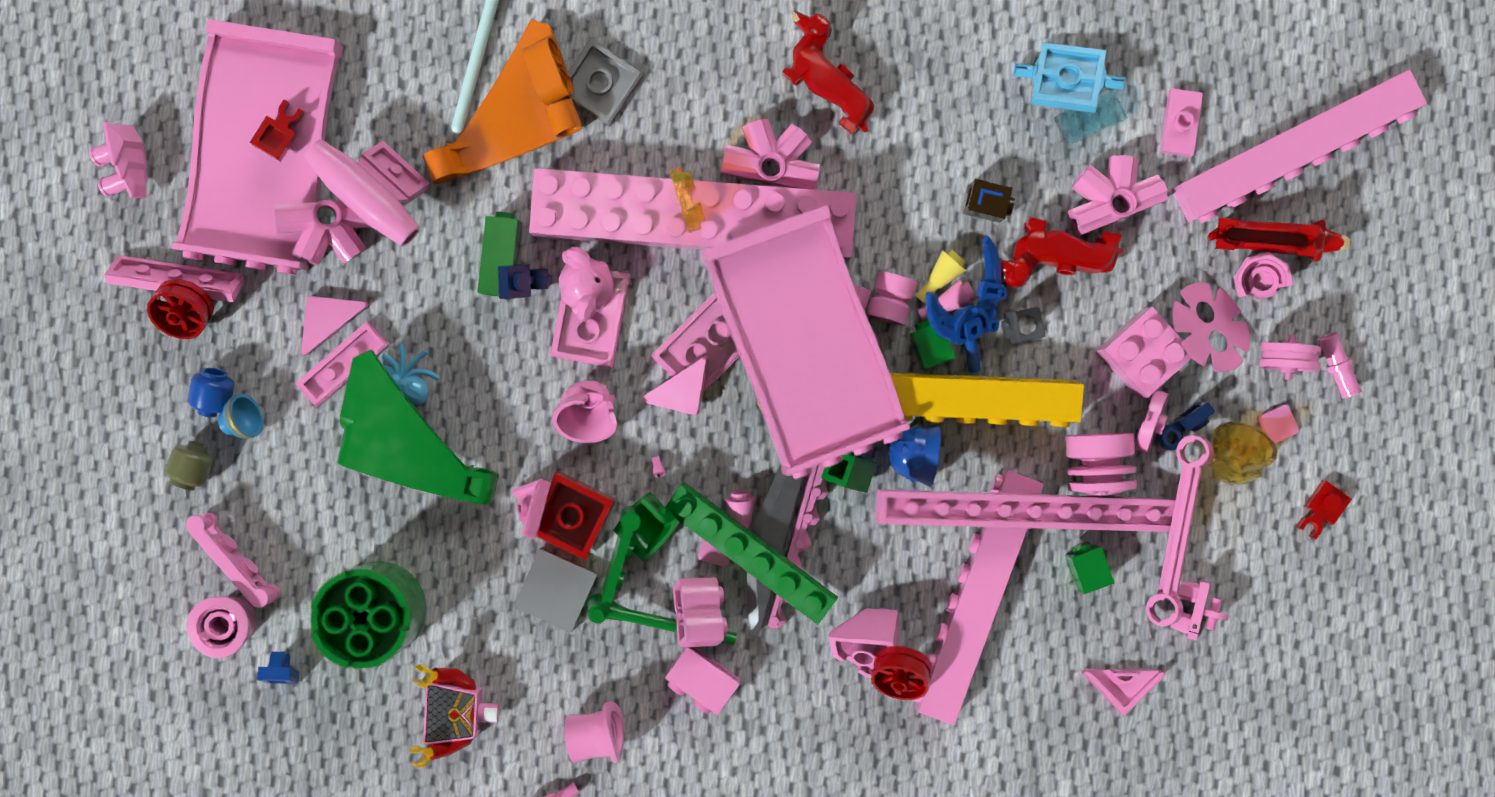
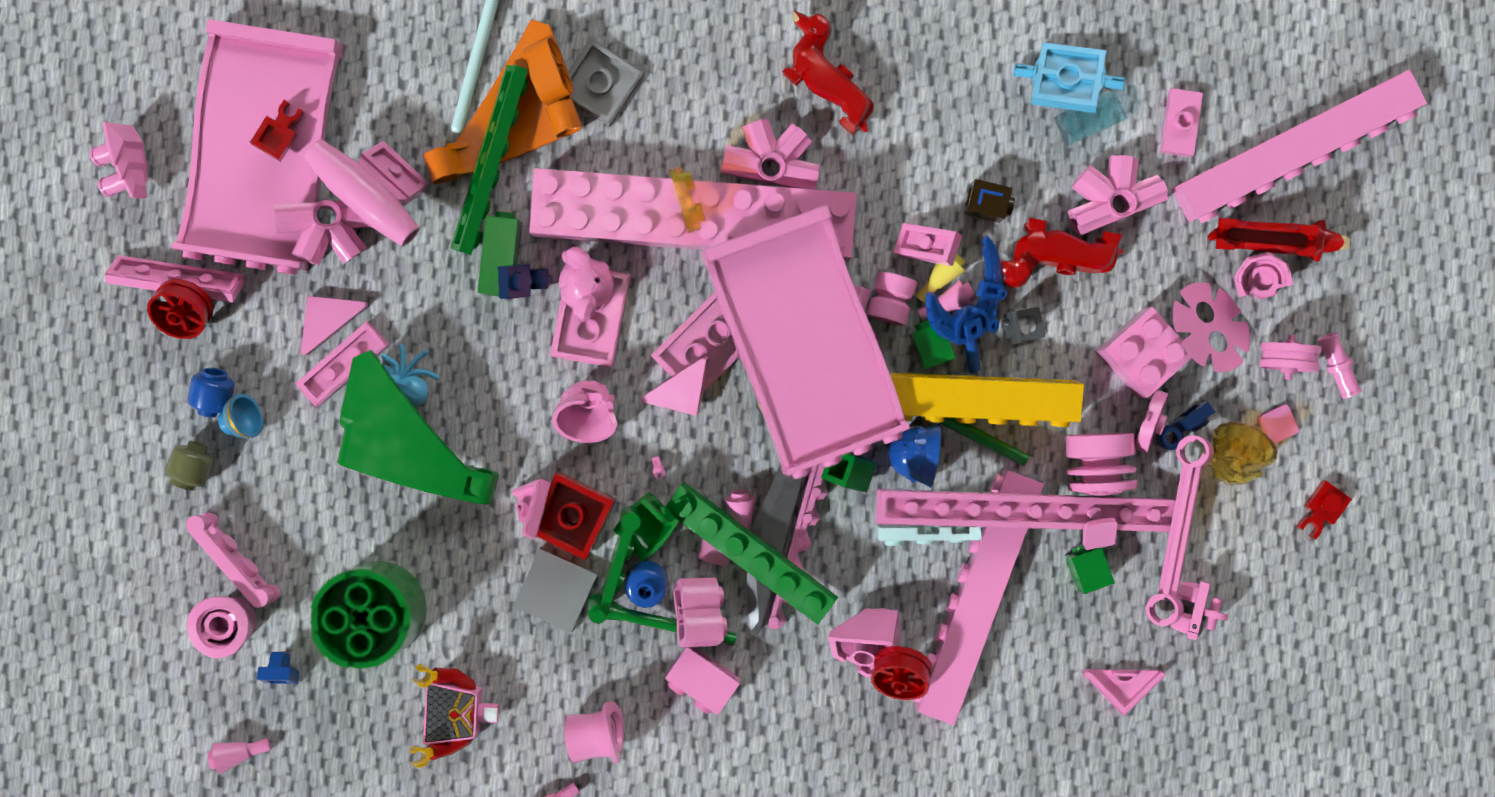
(228, 755): none -> bright pink cone
(492, 150): none -> green plate
(646, 584): none -> blue head
(925, 534): none -> light aqua wing
(927, 244): none -> bright pink plate
(986, 440): none -> green bar
(1099, 533): none -> bright pink piece

